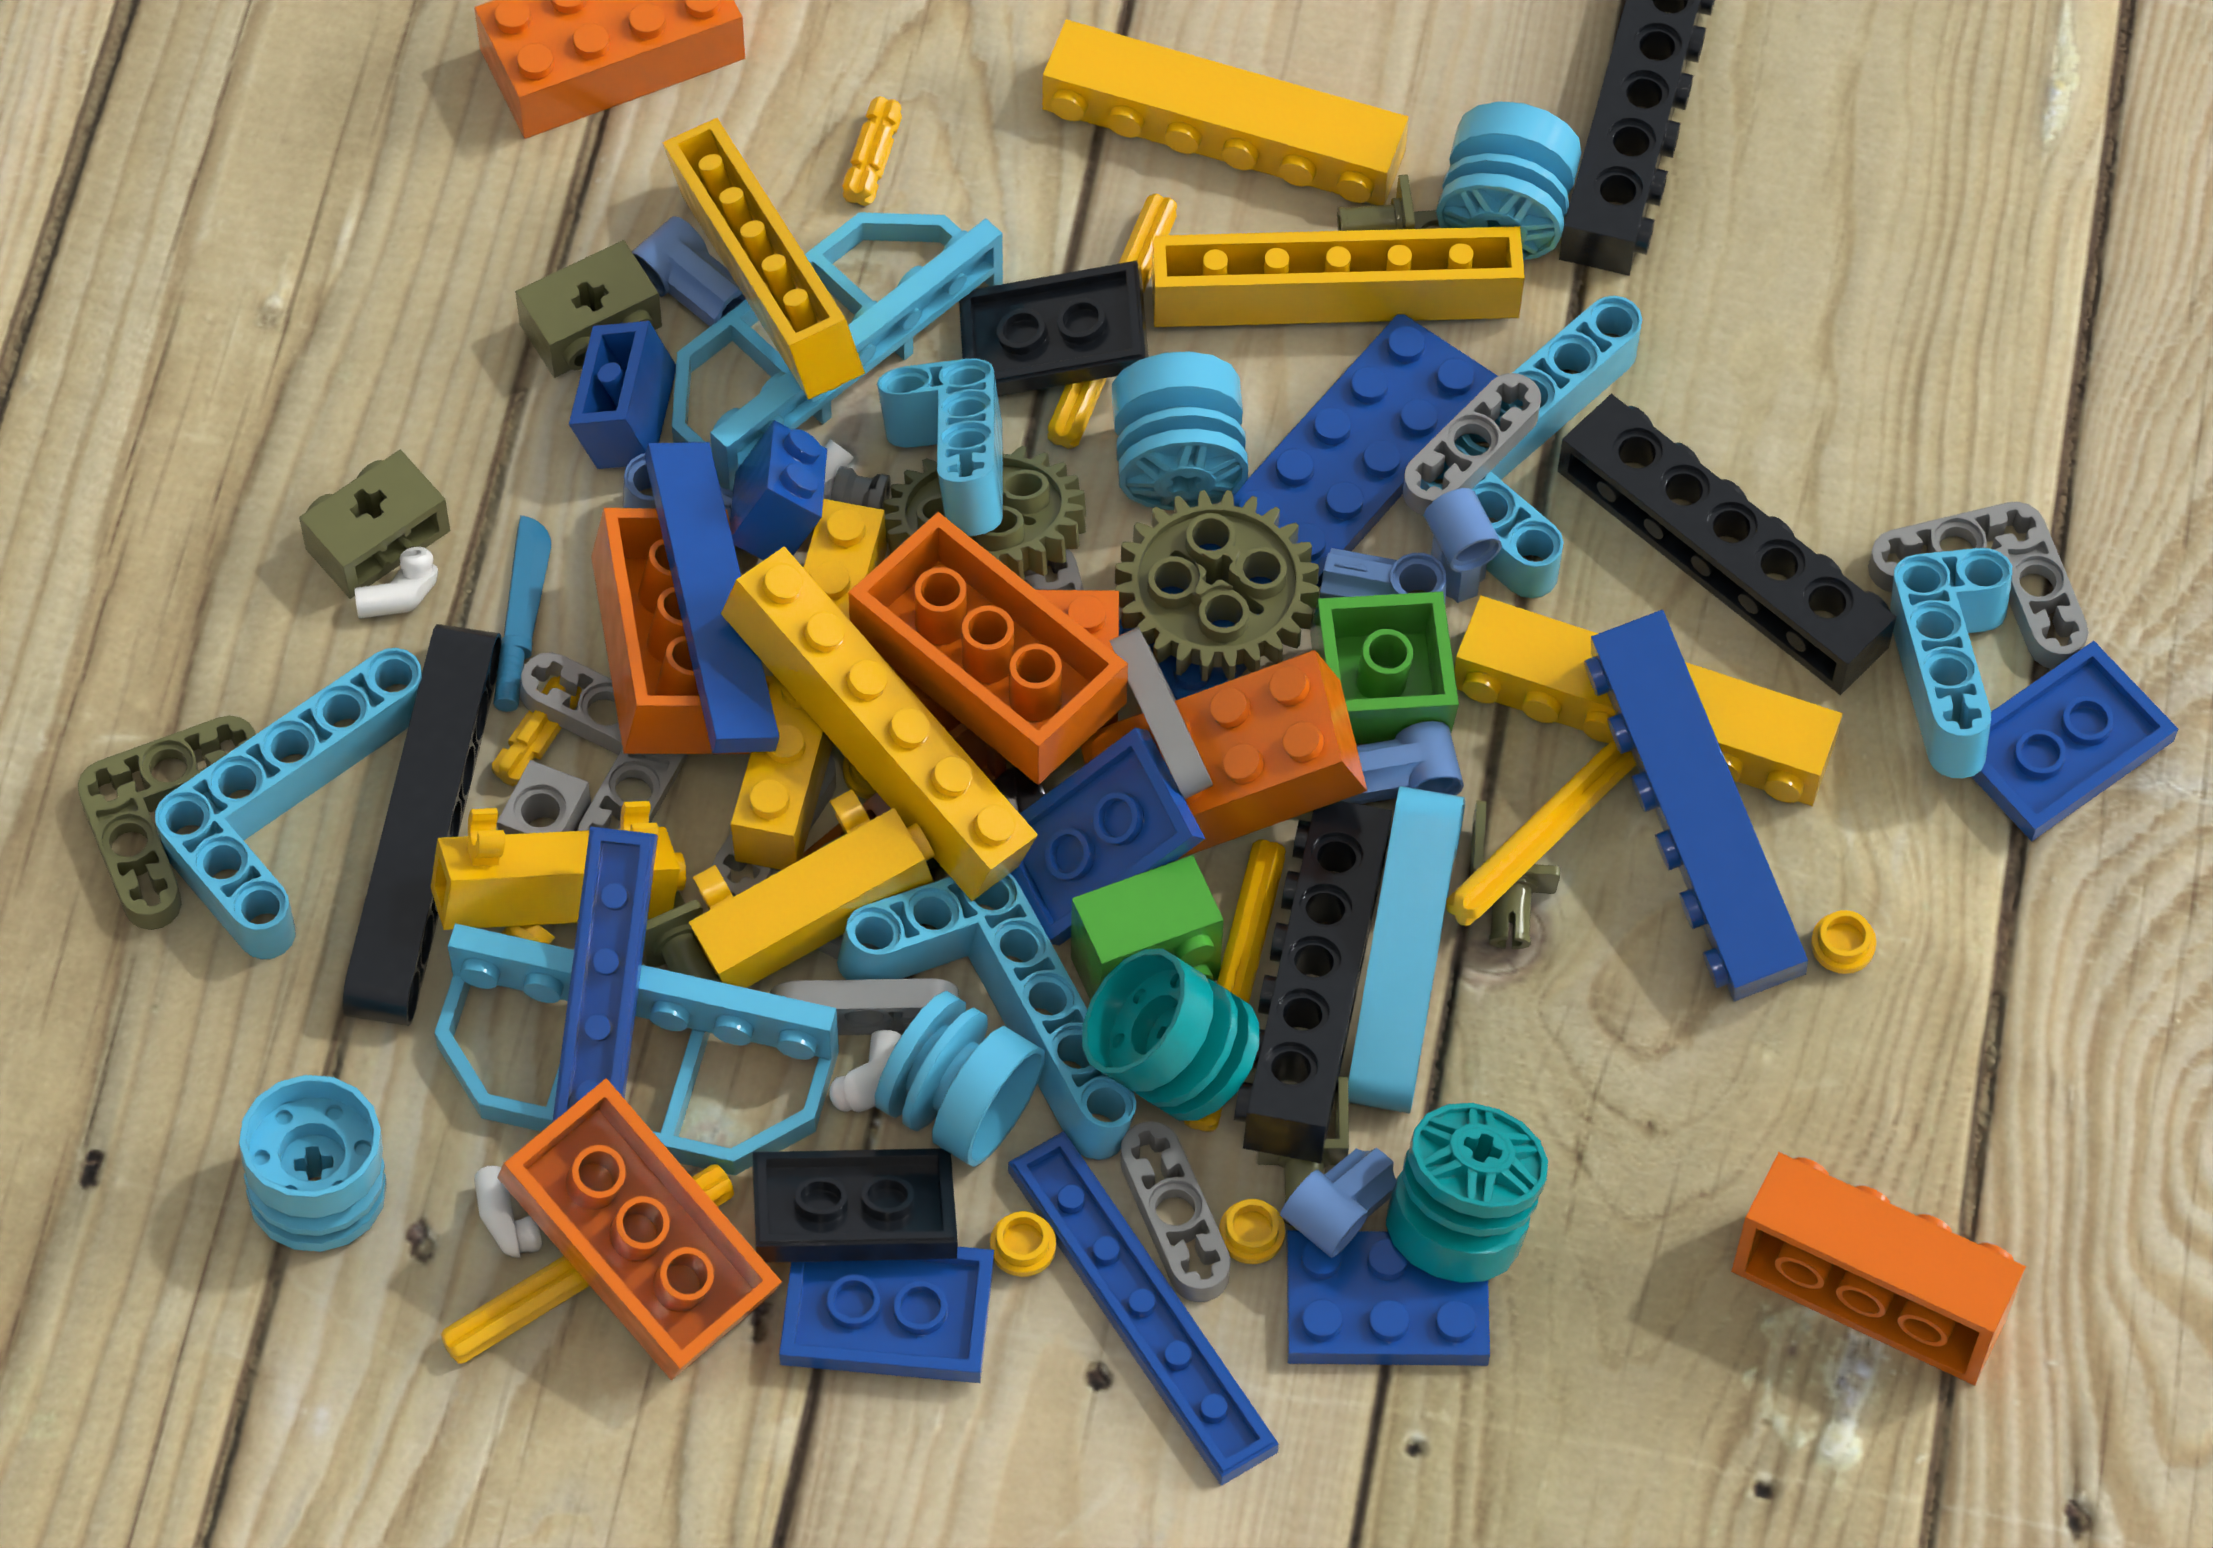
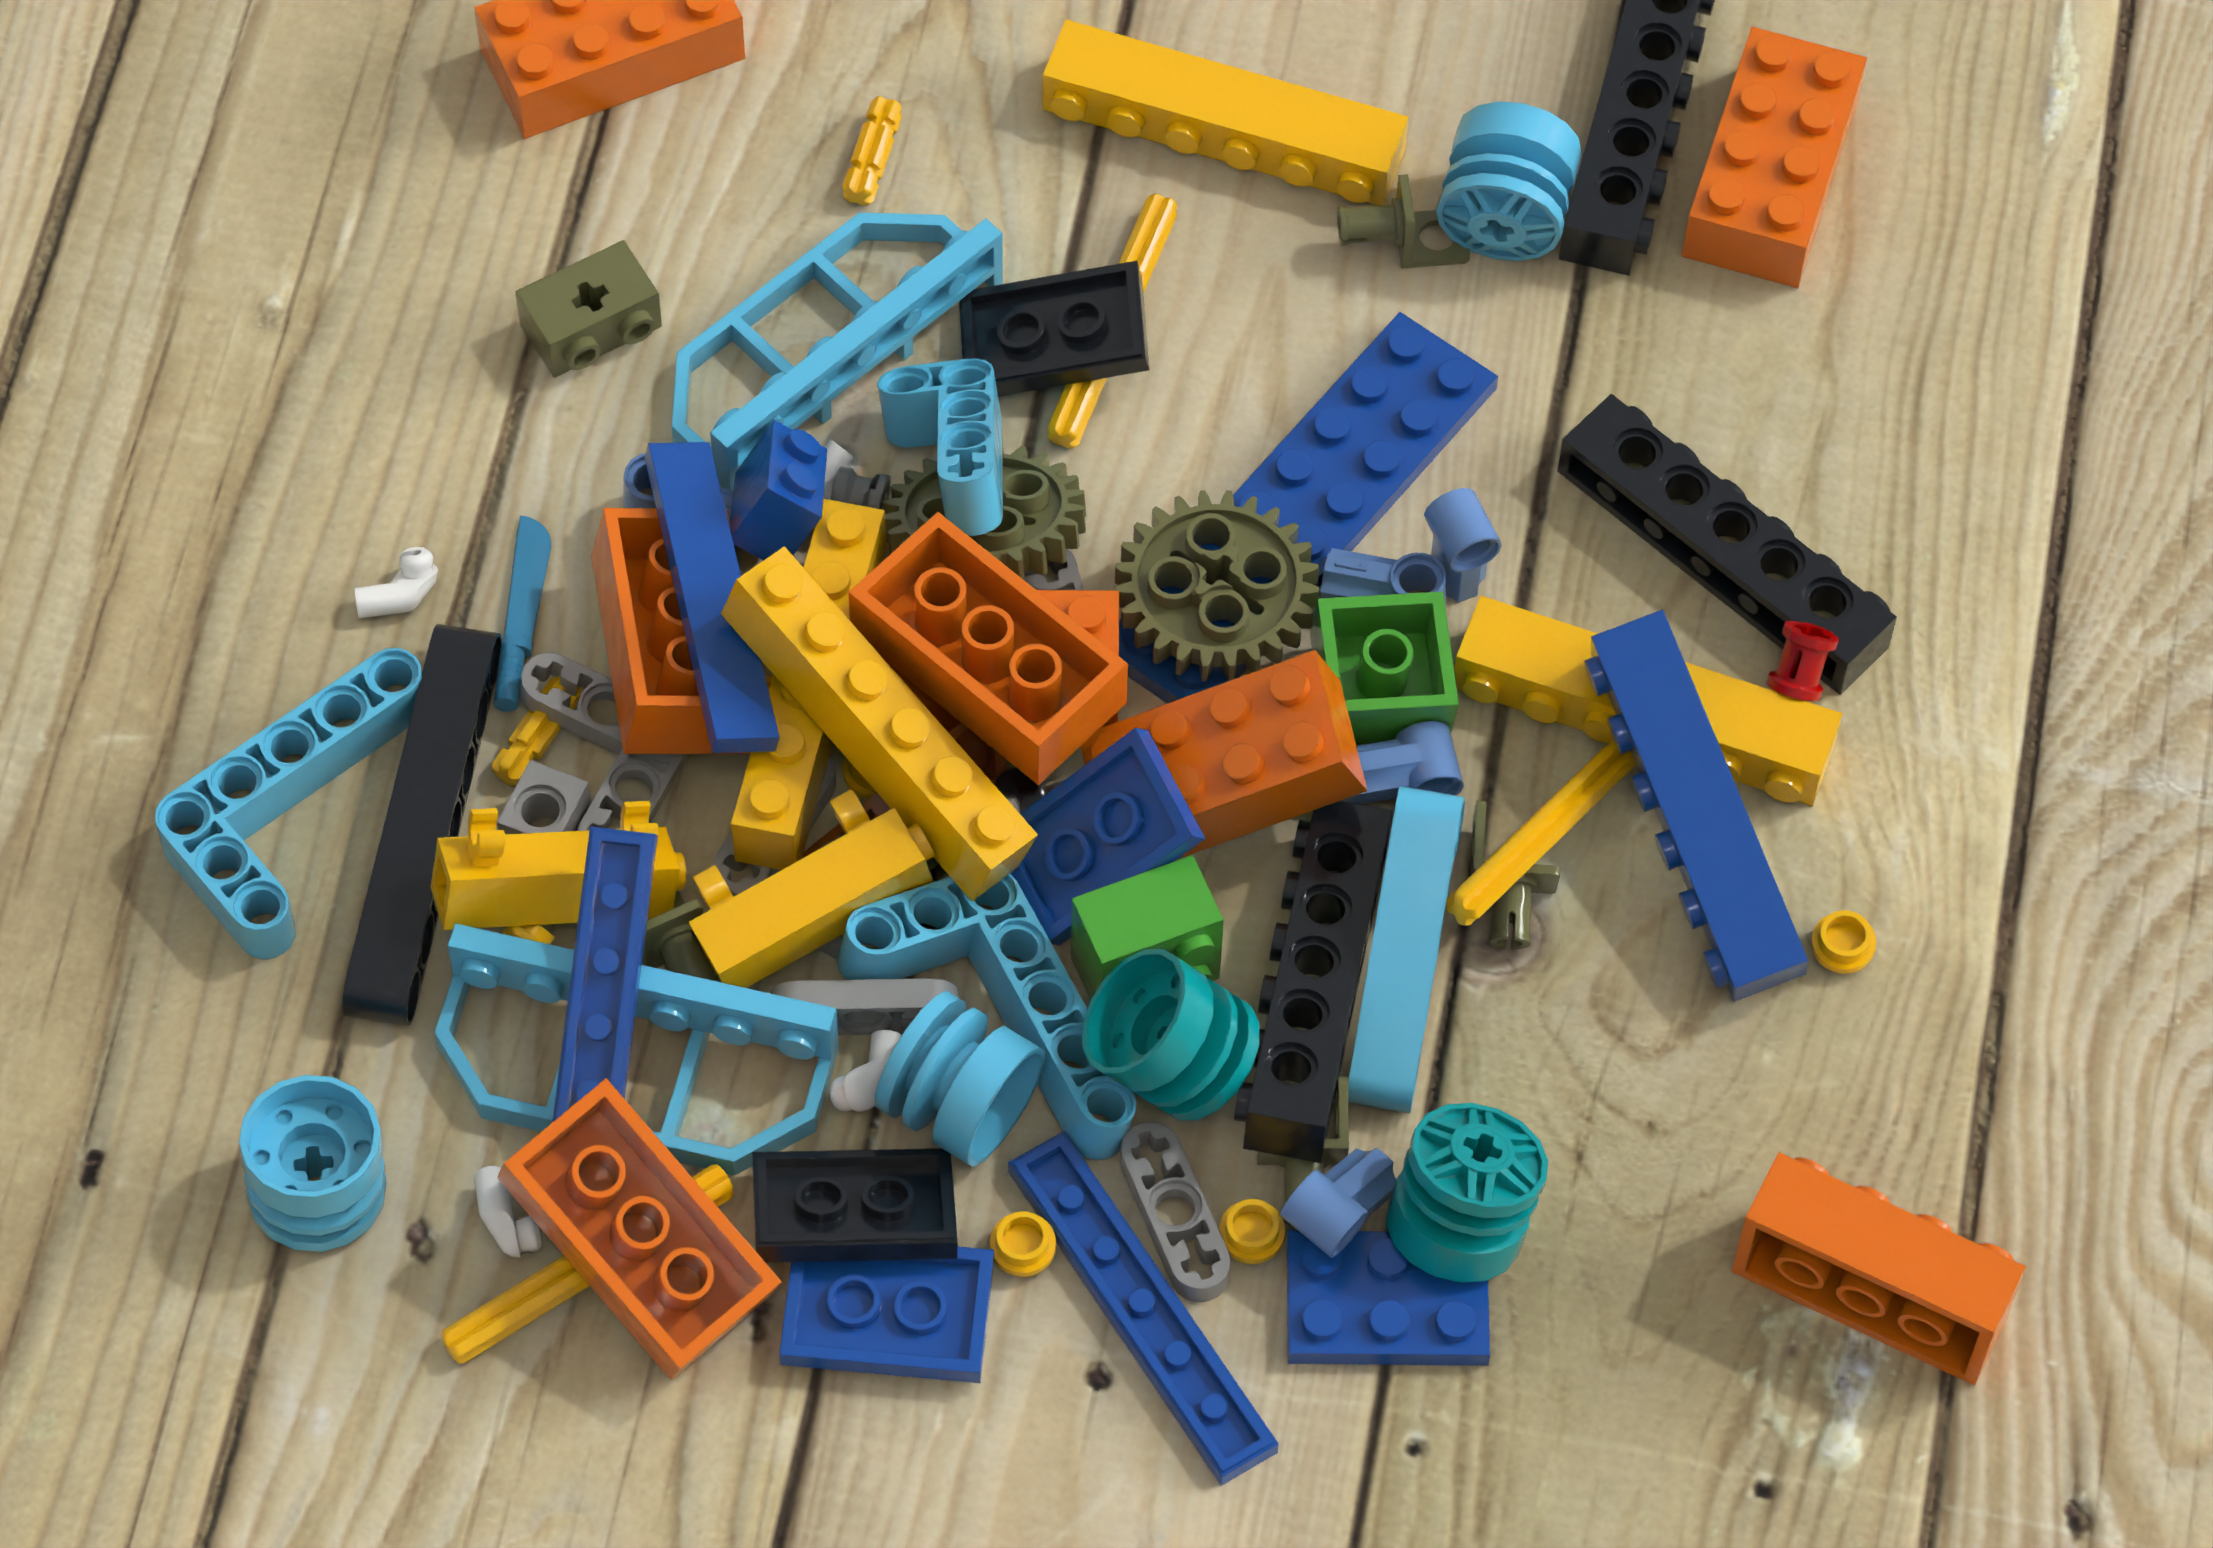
(132, 808): olive beam -> none
(373, 521): olive brick -> none
(622, 393): blue brick -> none
(681, 266): medium blue piece -> none
(764, 259): yellow brick -> none
(1162, 713): light grey beam -> none
(1179, 429): medium azure wheel -> none
(1248, 933): yellow axle -> none
(1336, 276): yellow brick -> none
(1478, 419): light grey beam -> none
(1563, 395): medium azure beam -> none
(1774, 157): none -> orange brick
(1802, 661): none -> red bush
(1936, 606): medium azure beam -> none
(2027, 557): light grey beam -> none
(2069, 740): blue plate -> none

